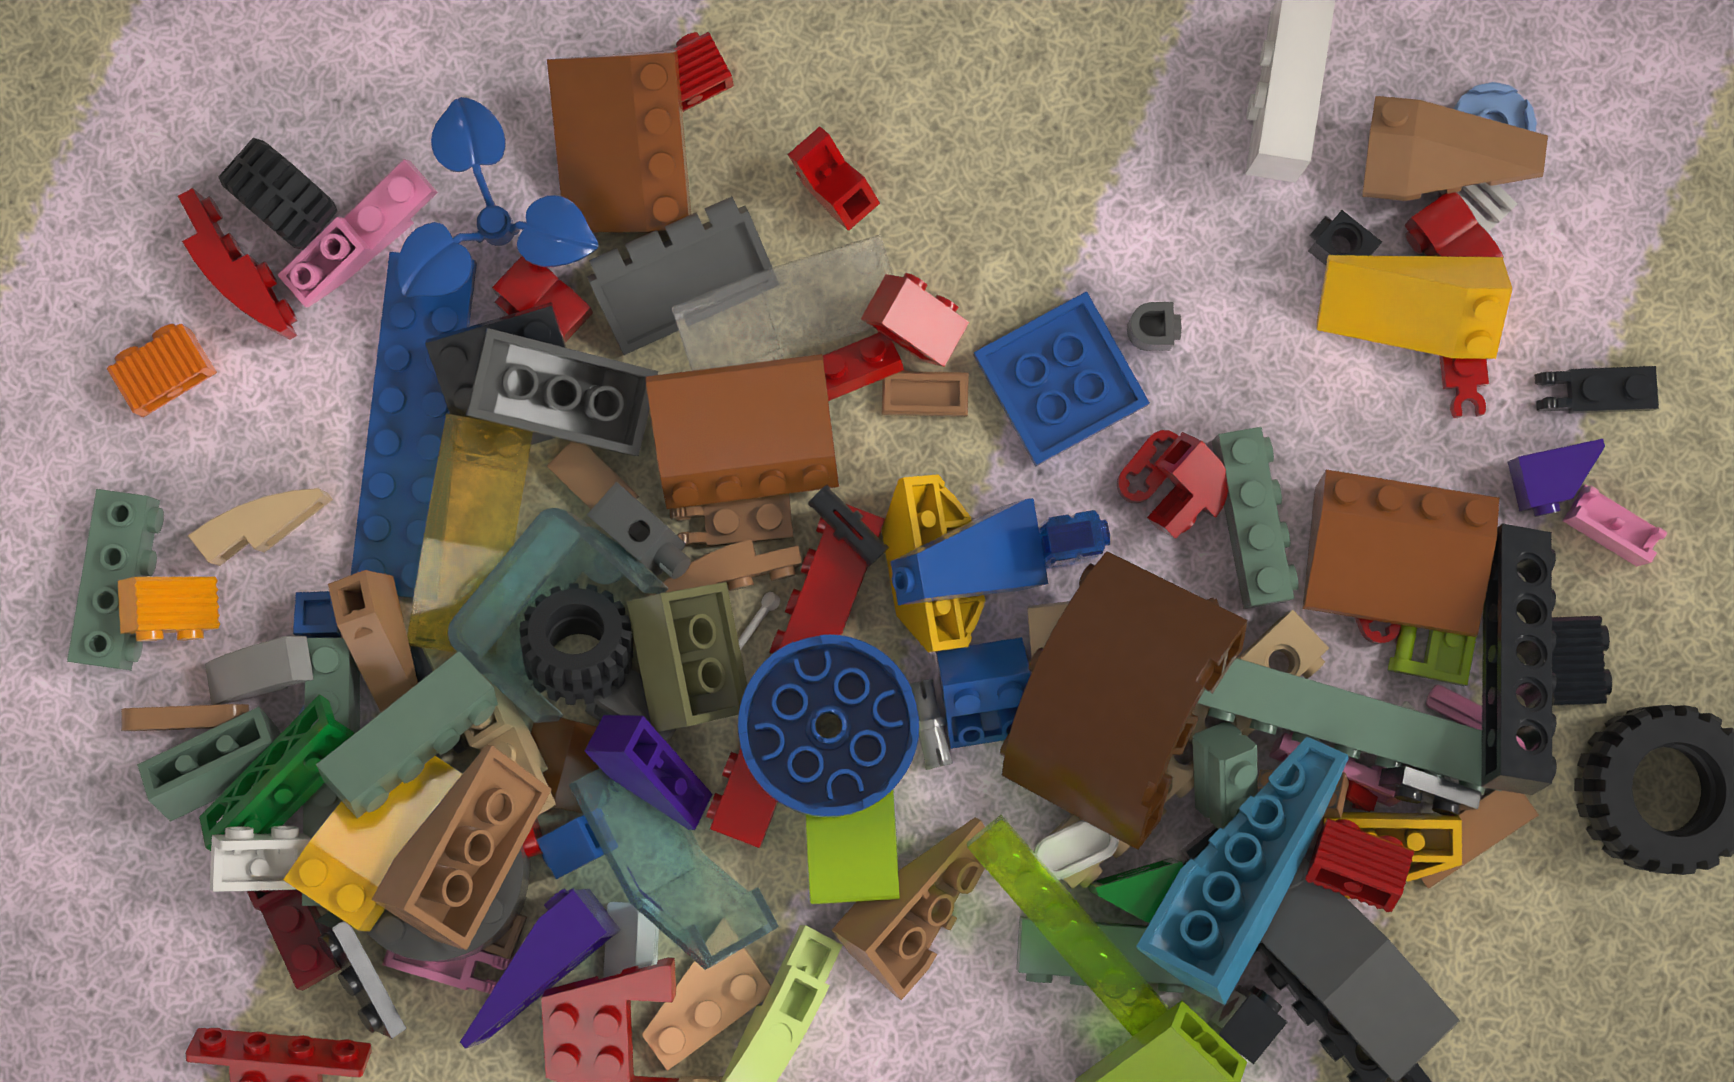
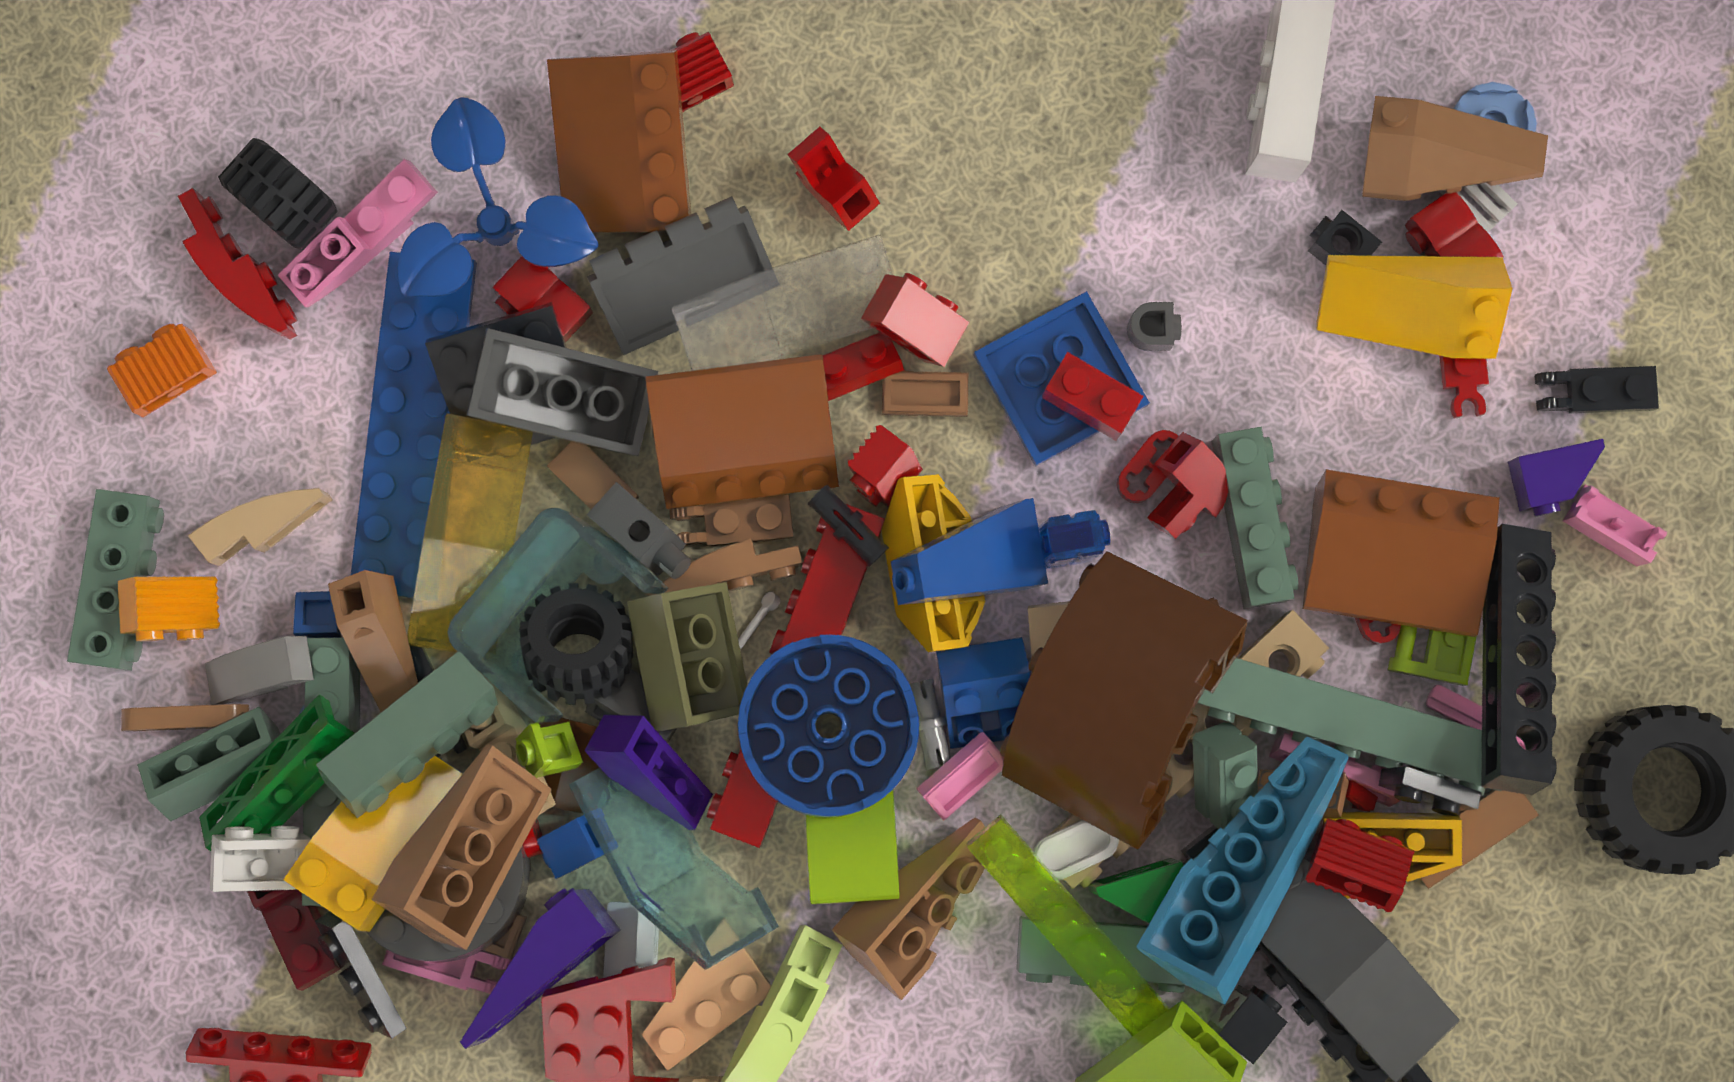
(547, 749): none -> lime bracket
(881, 465): none -> red brick
(962, 776): none -> bright pink tile
(1092, 396): none -> red brick
(1580, 661): black brick -> none

